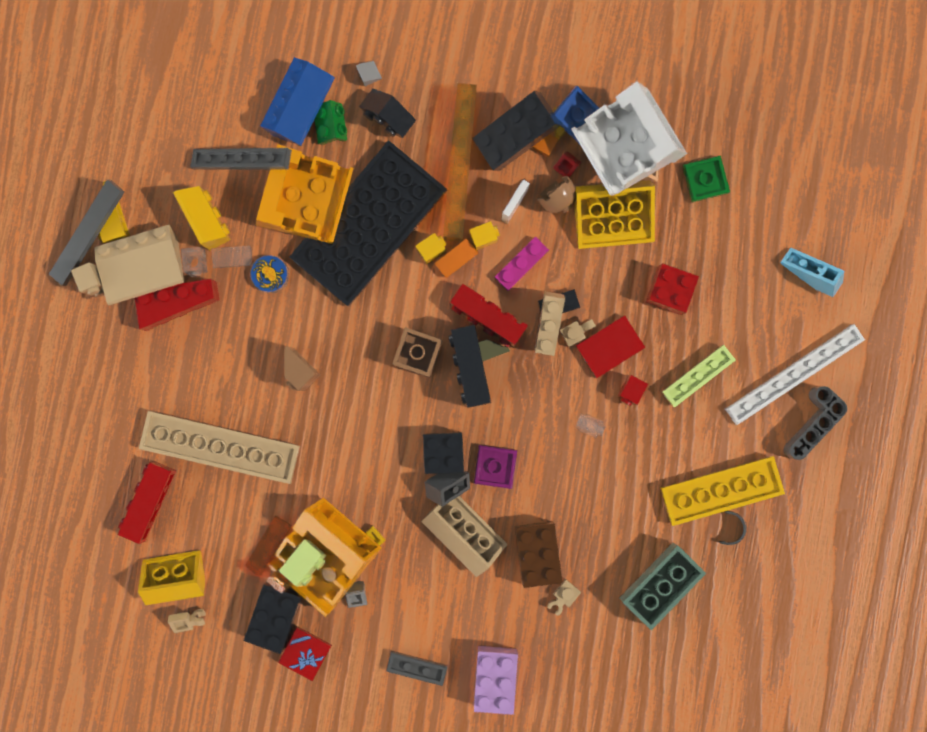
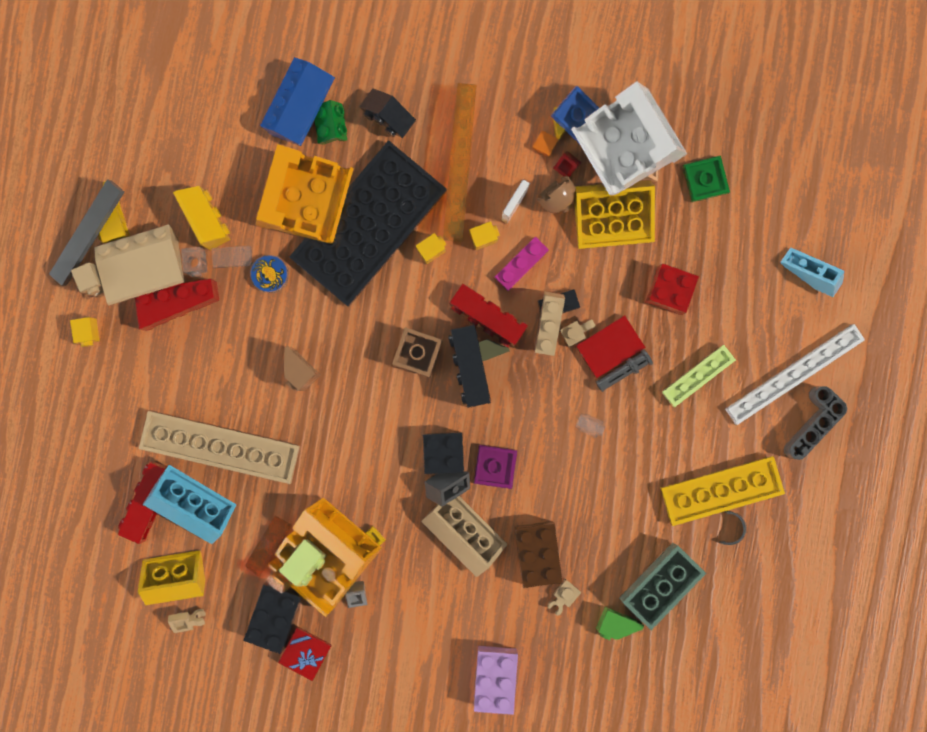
(85, 331): none -> yellow brick
(190, 504): none -> medium azure slope
(241, 159): dark grey tile -> none
(368, 72): light grey slope -> none
(417, 668): dark grey tile -> none
(456, 258): orange slope -> none
(516, 131): black brick -> none
(617, 625): none -> bright green slope
(632, 366): none -> dark grey pin
(632, 390): red brick -> none

